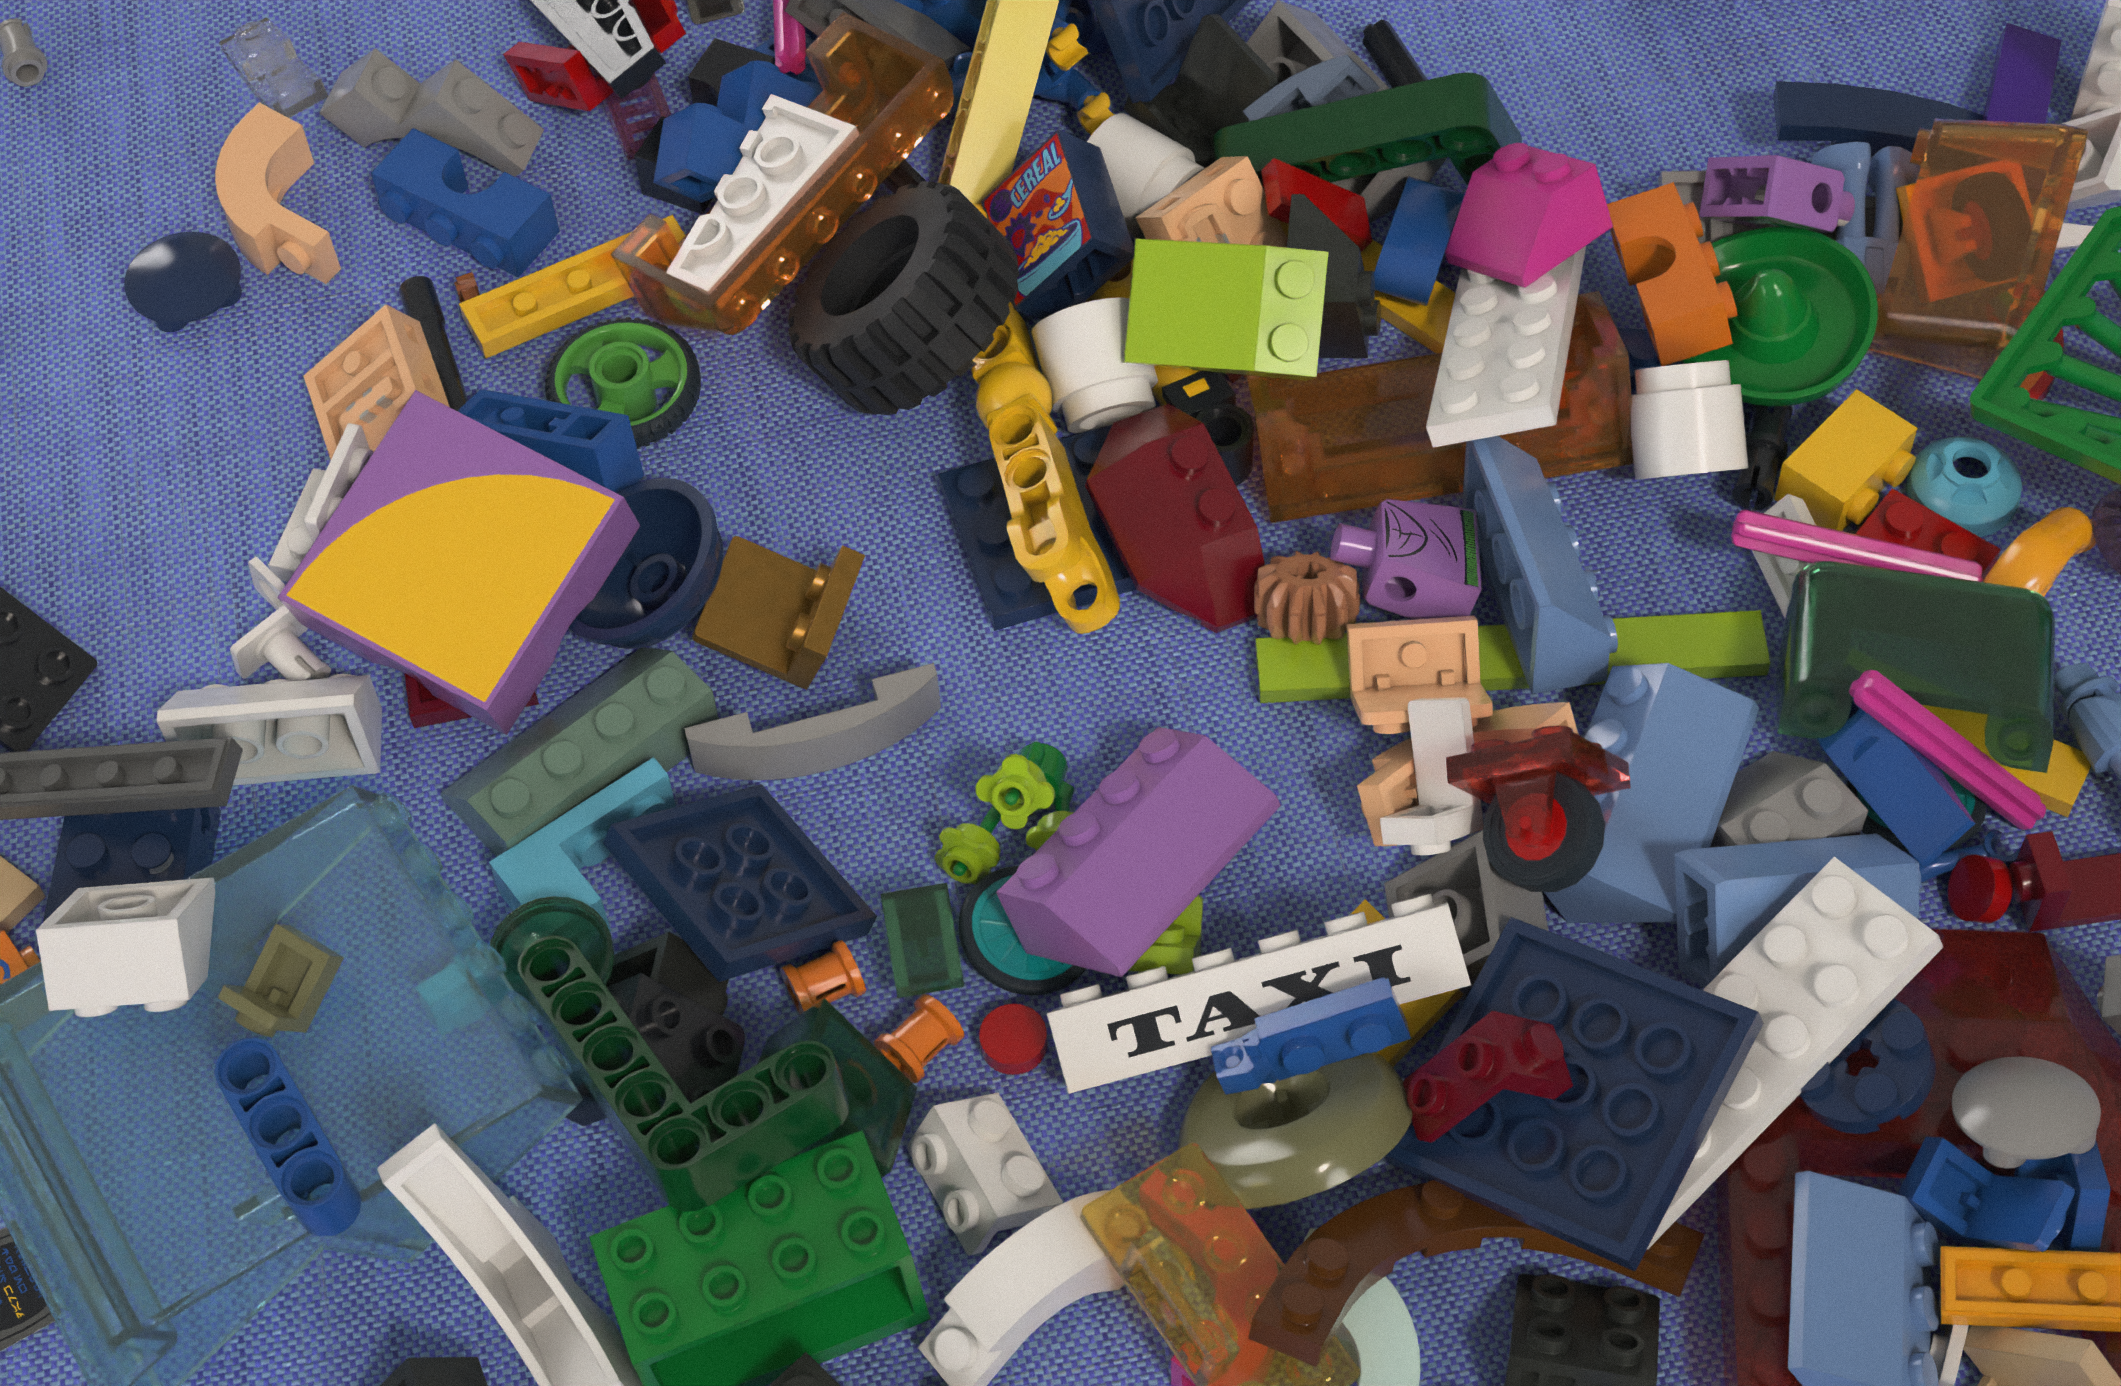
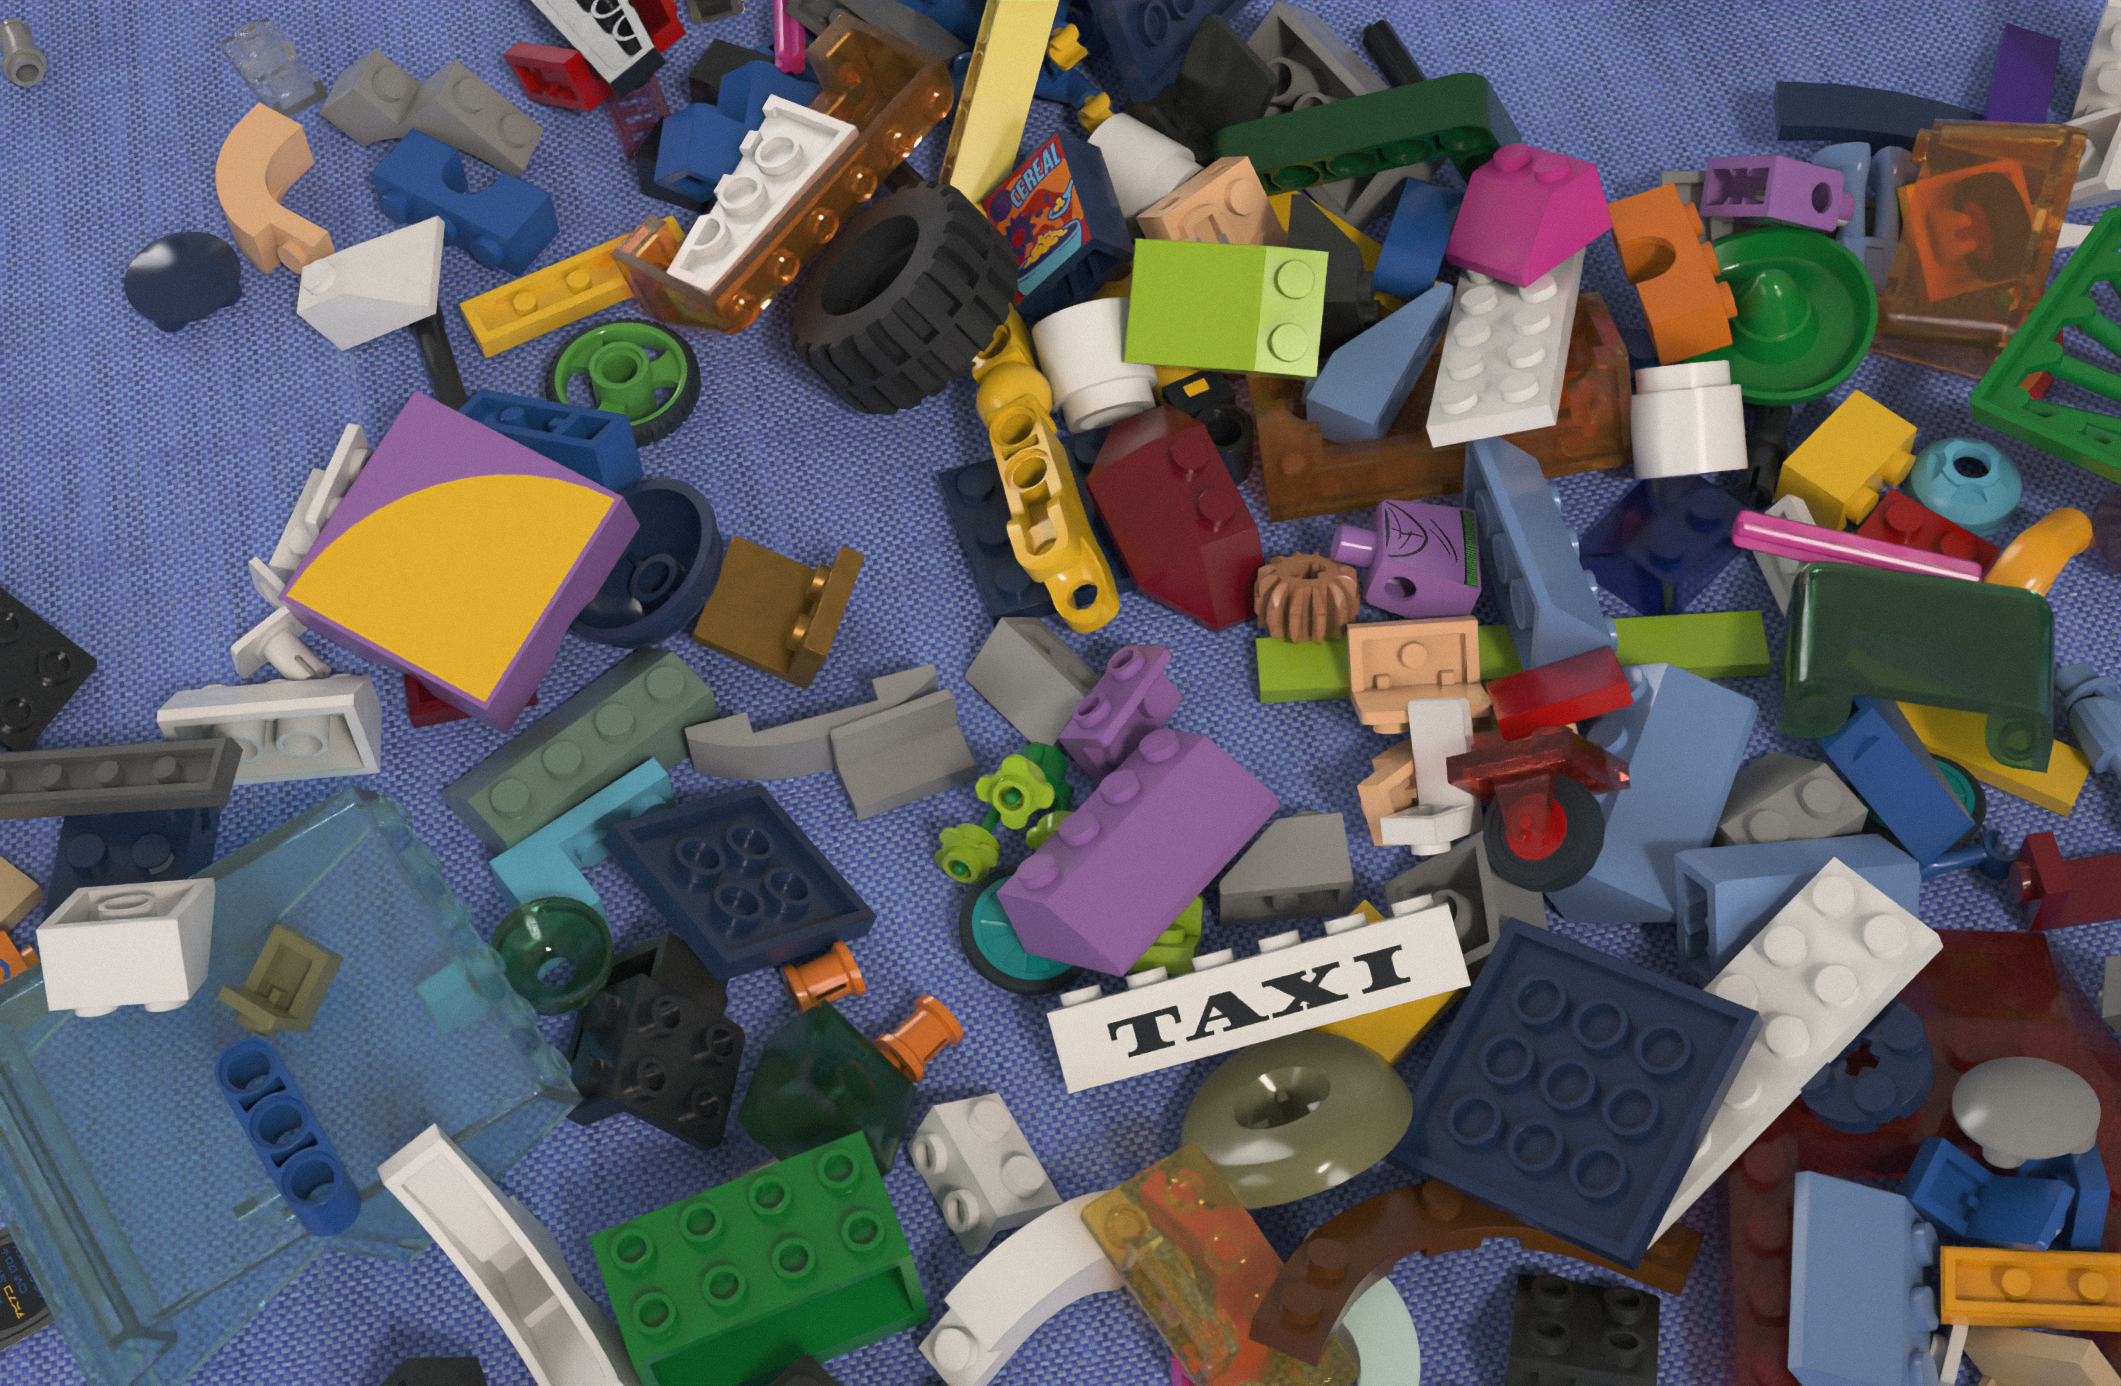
(372, 377): light nougat piece -> none
(374, 285): none -> white slope
(466, 287): dark orange piece -> none
(685, 1148): dark green beam -> none
(902, 754): none -> light grey panel
(922, 940): clear green slope -> none
(1013, 1039): red tile -> none
(1031, 678): none -> light grey panel
(1121, 710): none -> medium lavender bracket
(1290, 873): none -> light grey slope
(1312, 1036): blue hinge -> none
(1314, 86): sand blue slope -> none
(1340, 205): red tile -> none
(1377, 370): none -> medium blue slope
(1488, 1057): dark red bracket -> none
(1559, 693): none -> red tile
(1663, 543): none -> clear blue slope
(1947, 749): dark pink axle -> none
(1980, 889): red tile -> none

